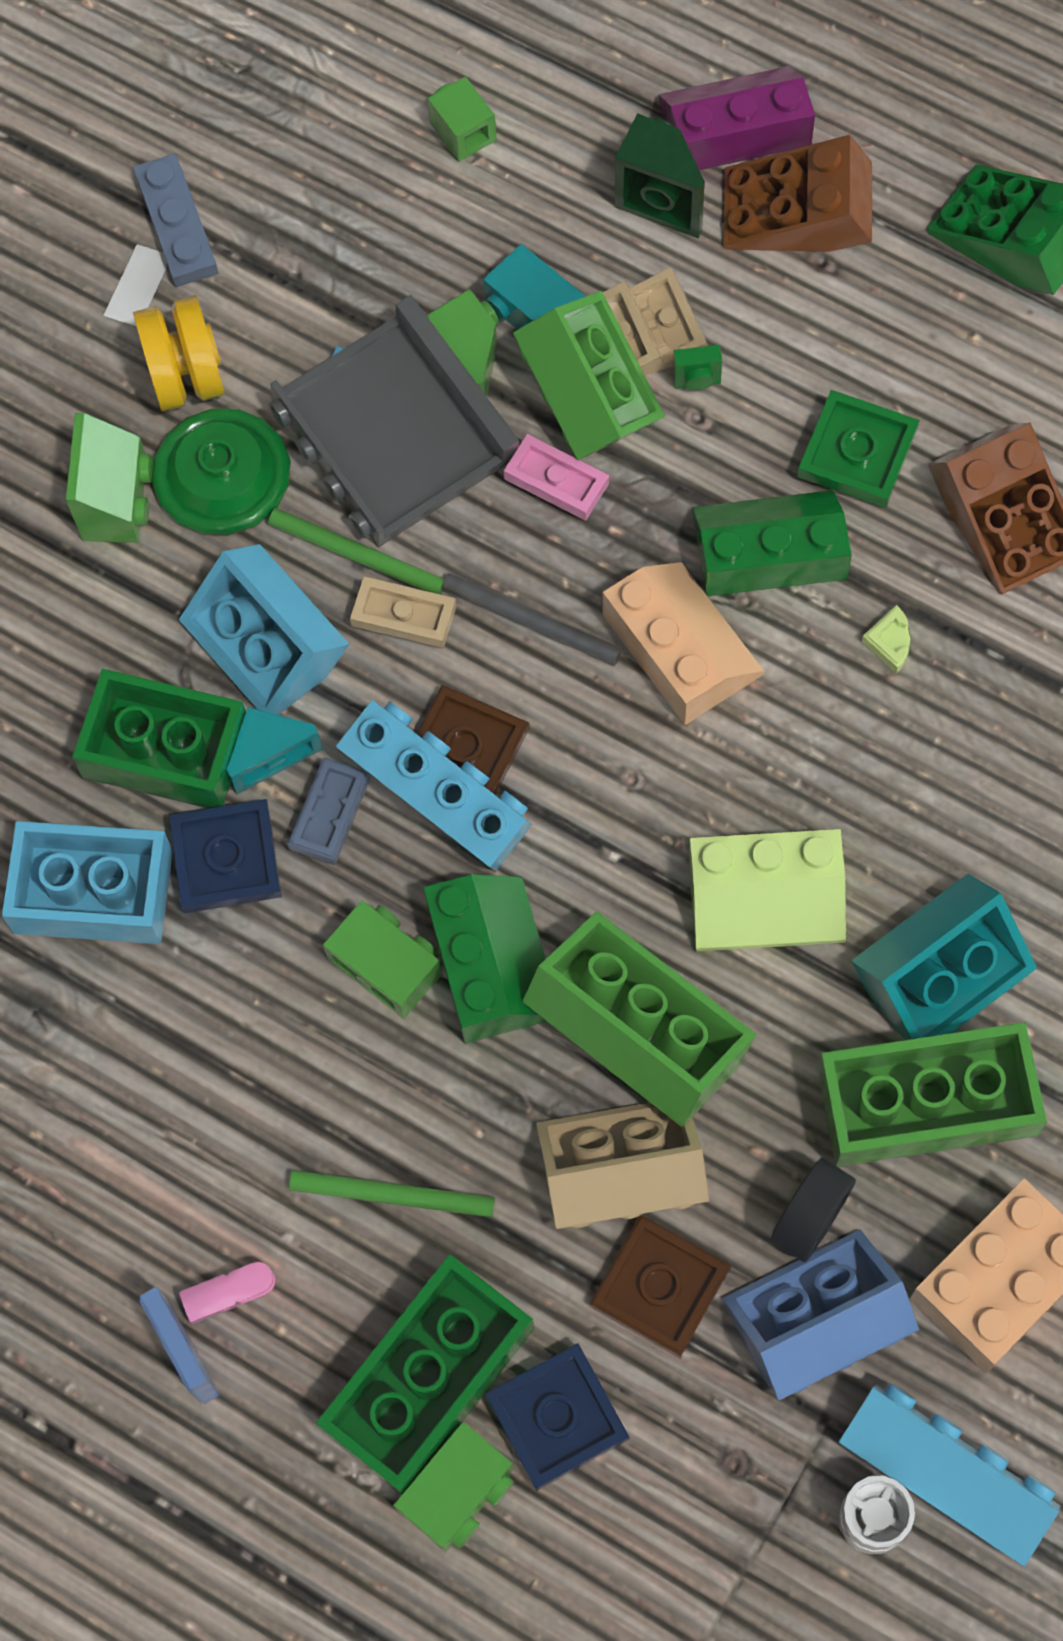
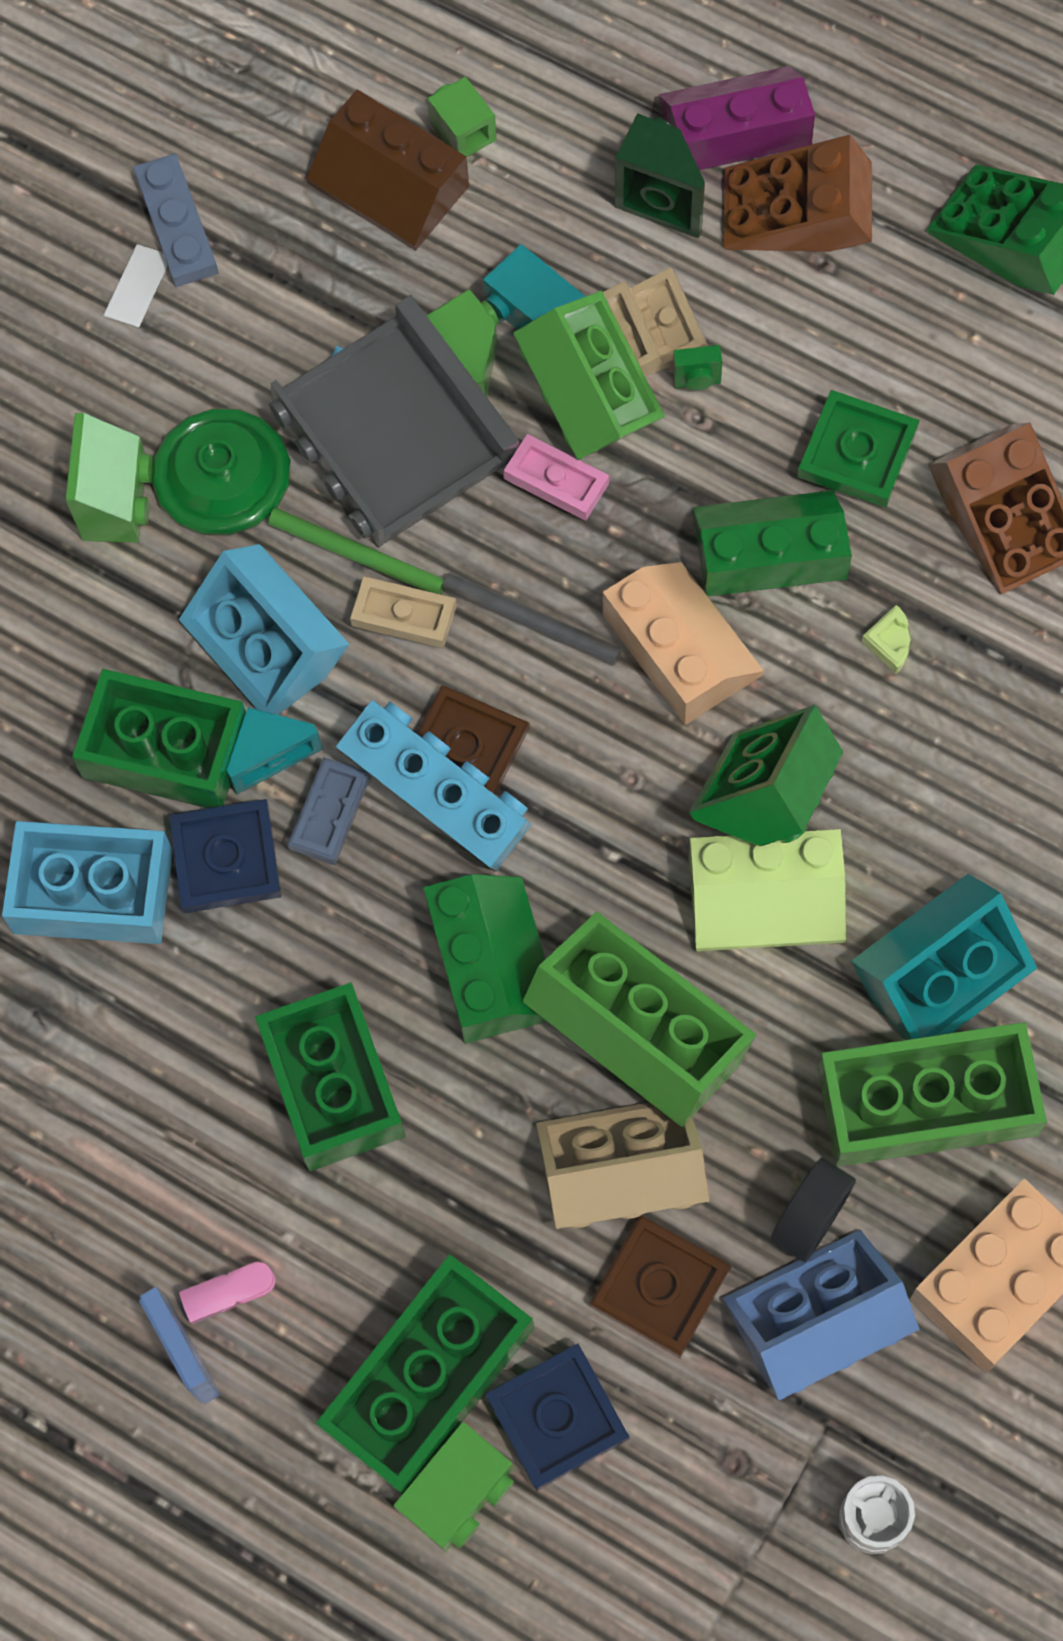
(179, 353): yellow wheel -> none
(330, 1077): none -> green brick
(384, 958): bright green brick -> none
(388, 170): none -> reddish brown slope
(392, 1193): bright green bar -> none
(770, 779): none -> green slope
(950, 1473): medium azure brick -> none

